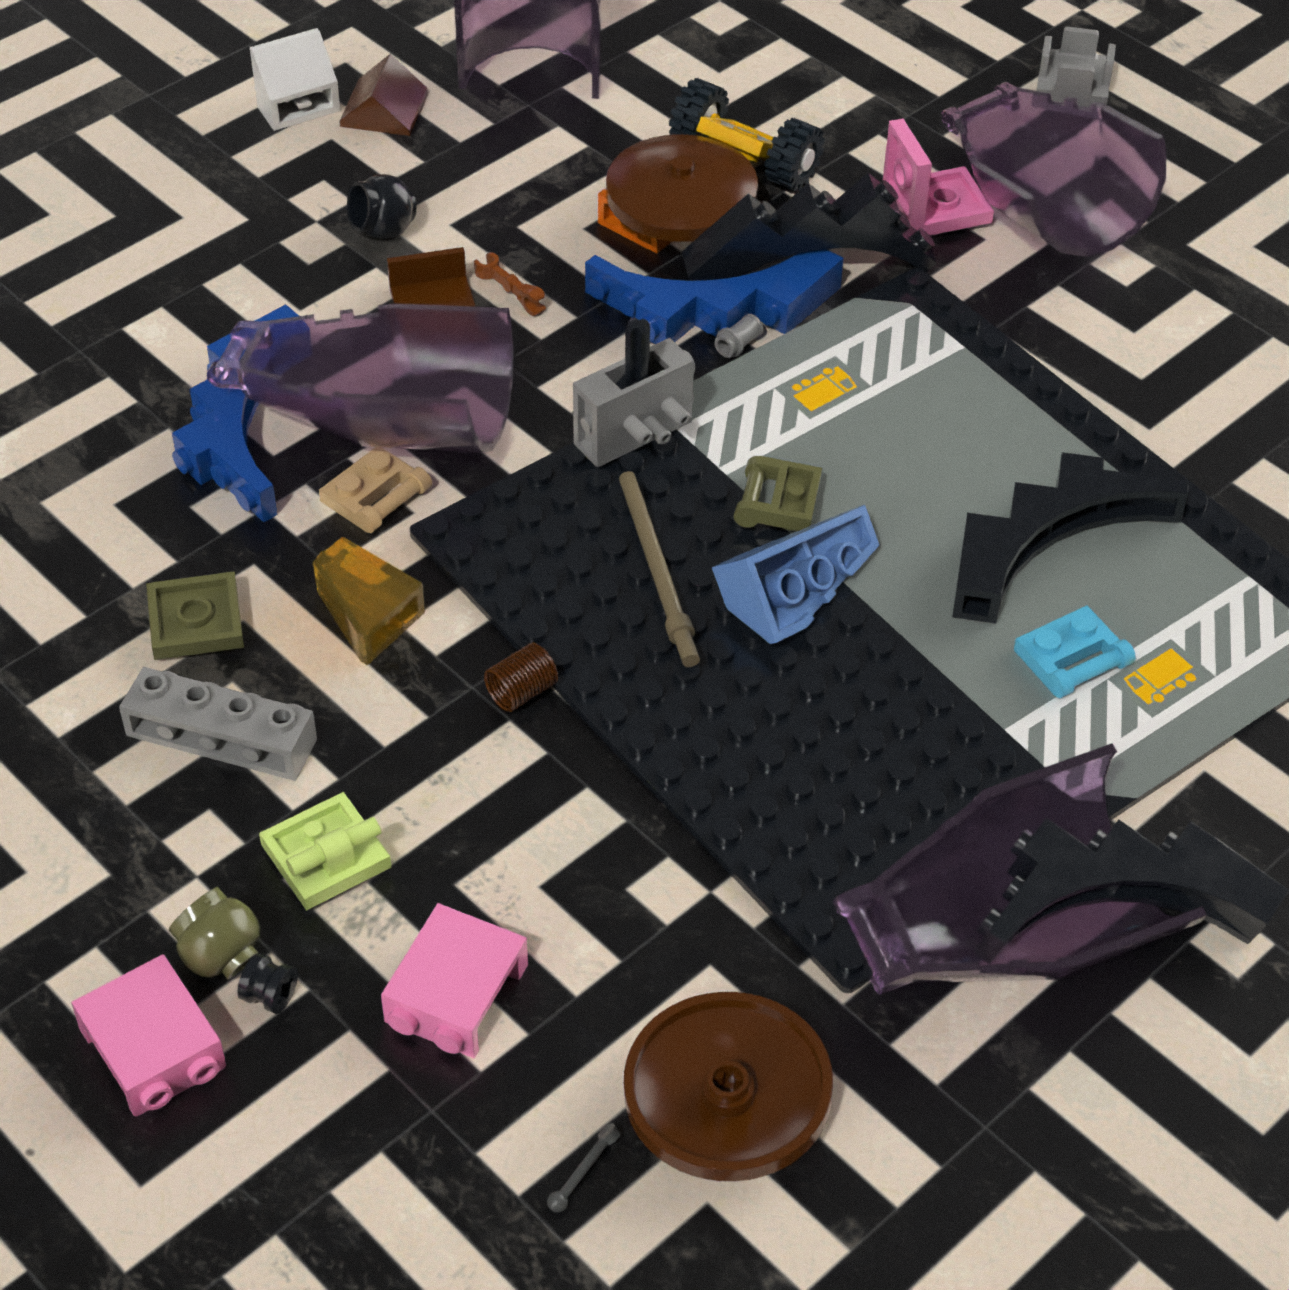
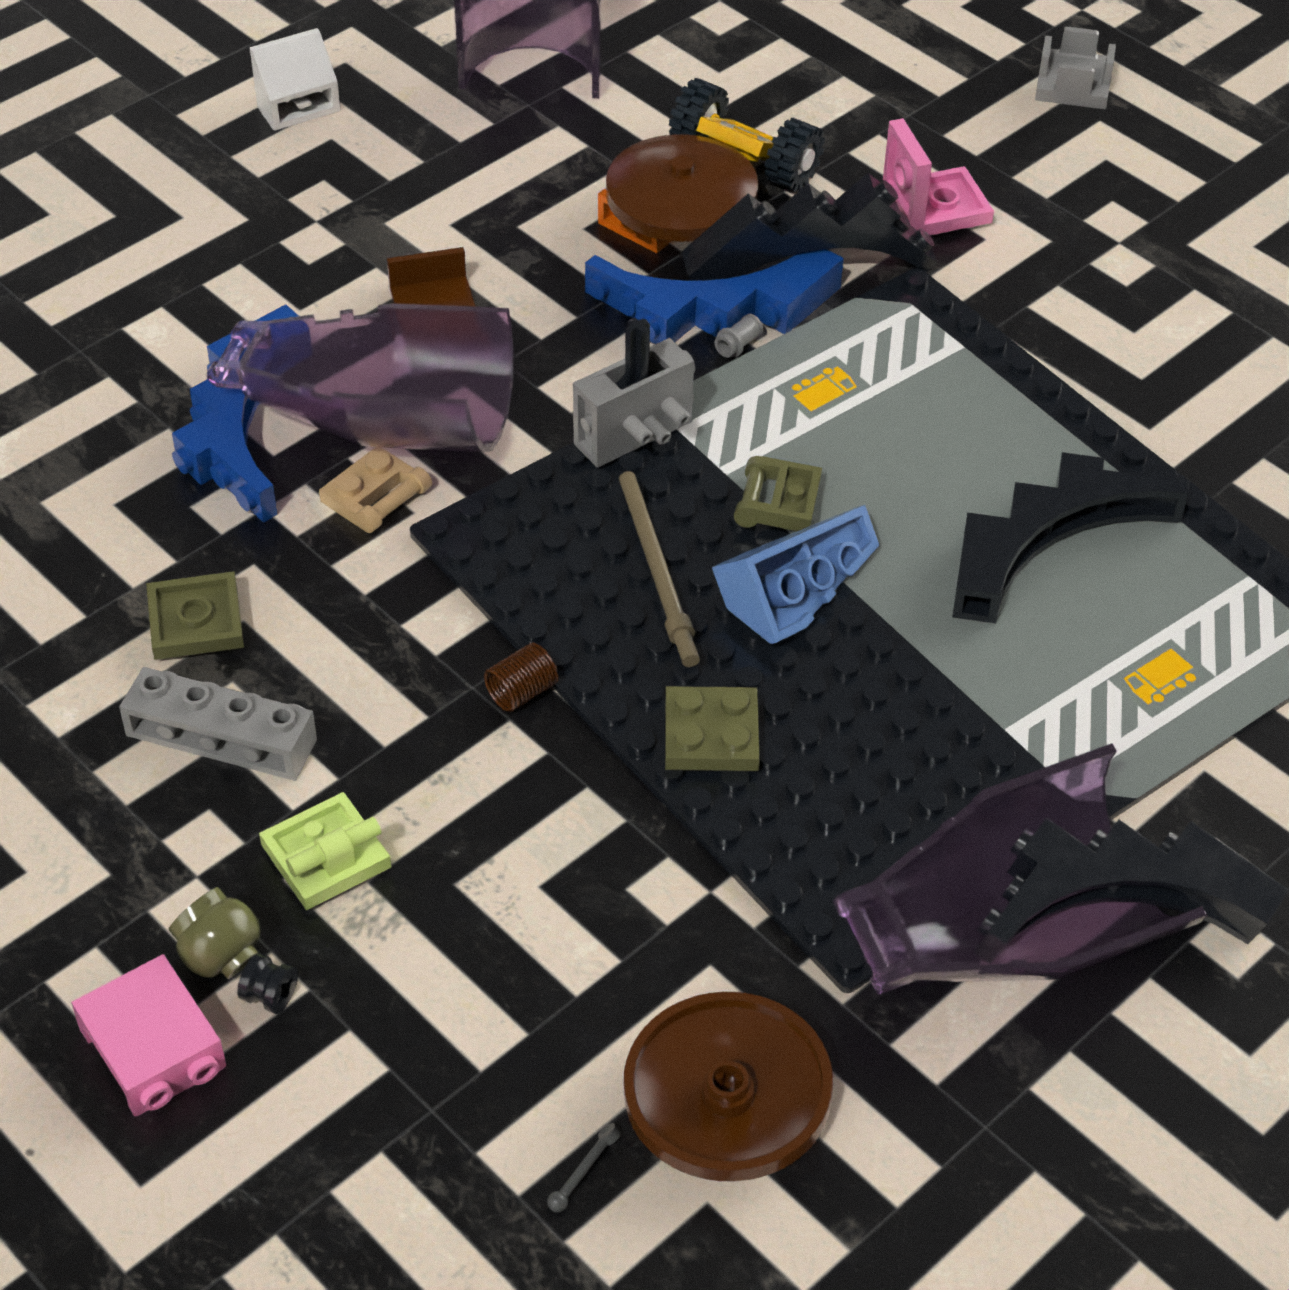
(366, 597): clear yellow slope -> none
(381, 206): black piece -> none
(385, 99): reddish brown slope -> none
(452, 979): bright pink panel -> none
(526, 294): dark orange piece -> none
(711, 728): none -> olive plate
(1060, 167): clear purple windscreen -> none
(1067, 642): medium azure plate -> none

